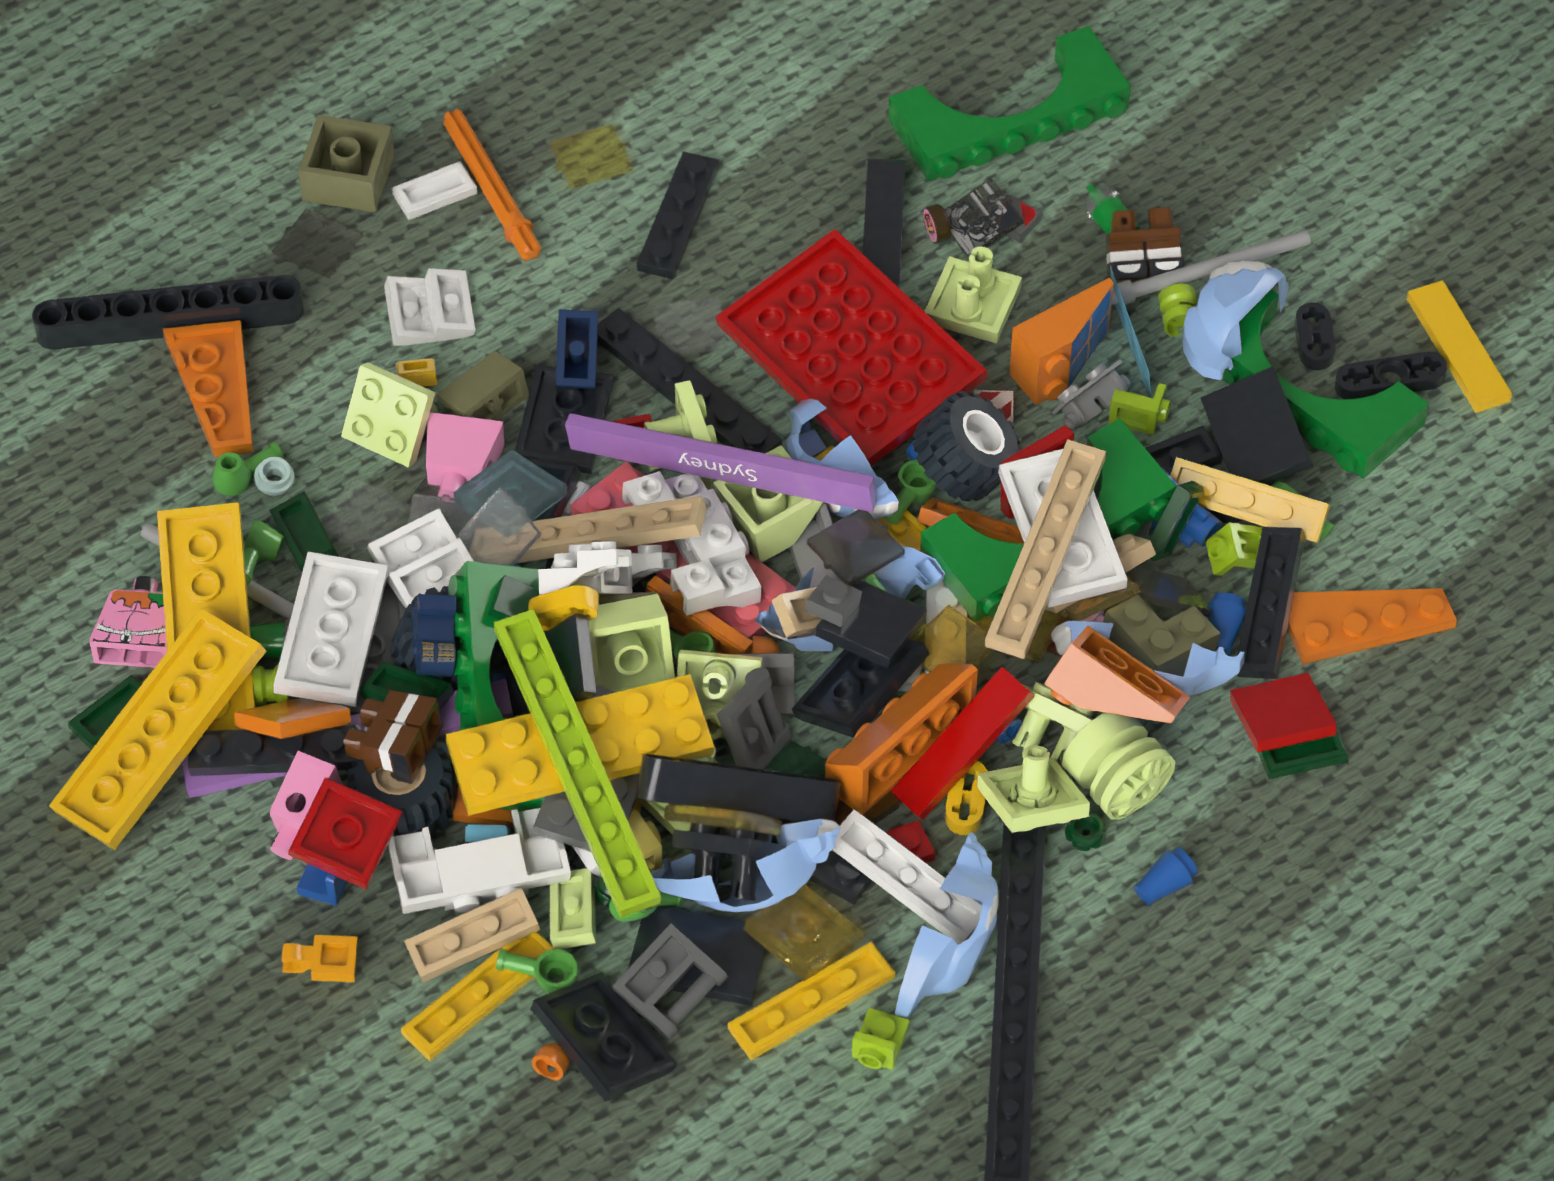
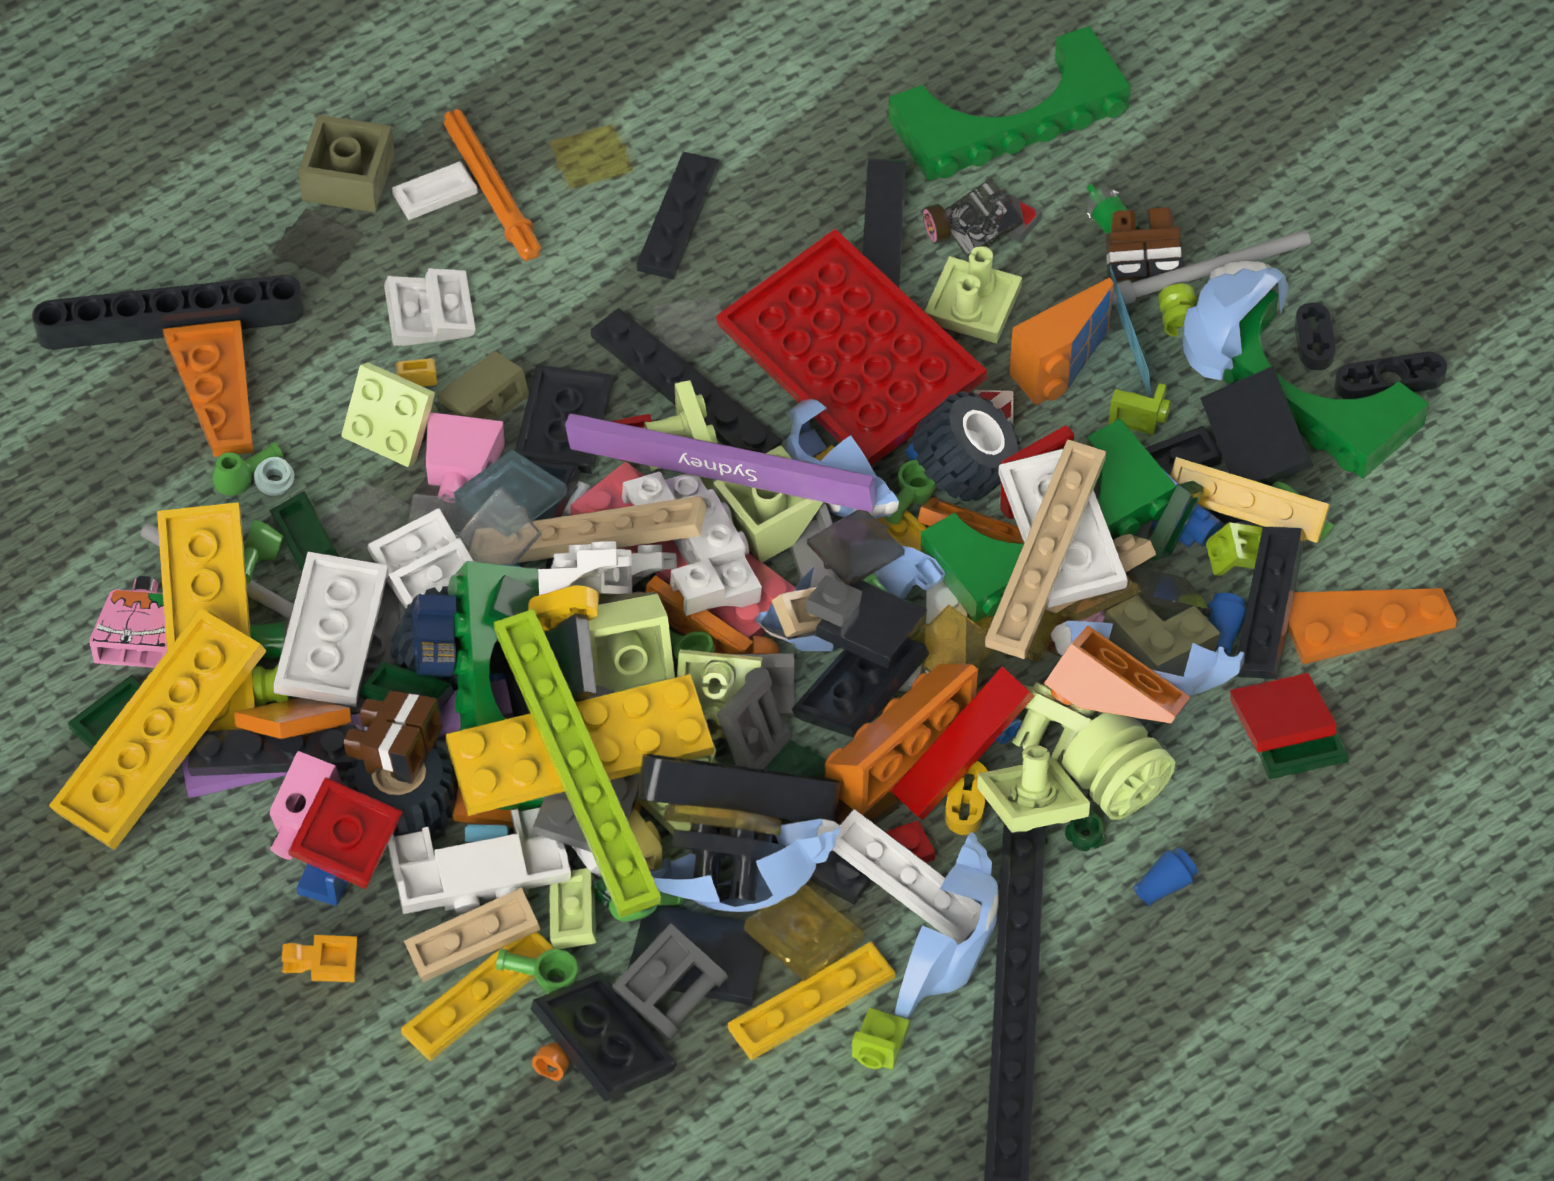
(576, 349): dark blue slope -> none
(1079, 403): light grey hinge -> none
(1459, 346): yellow tile -> none

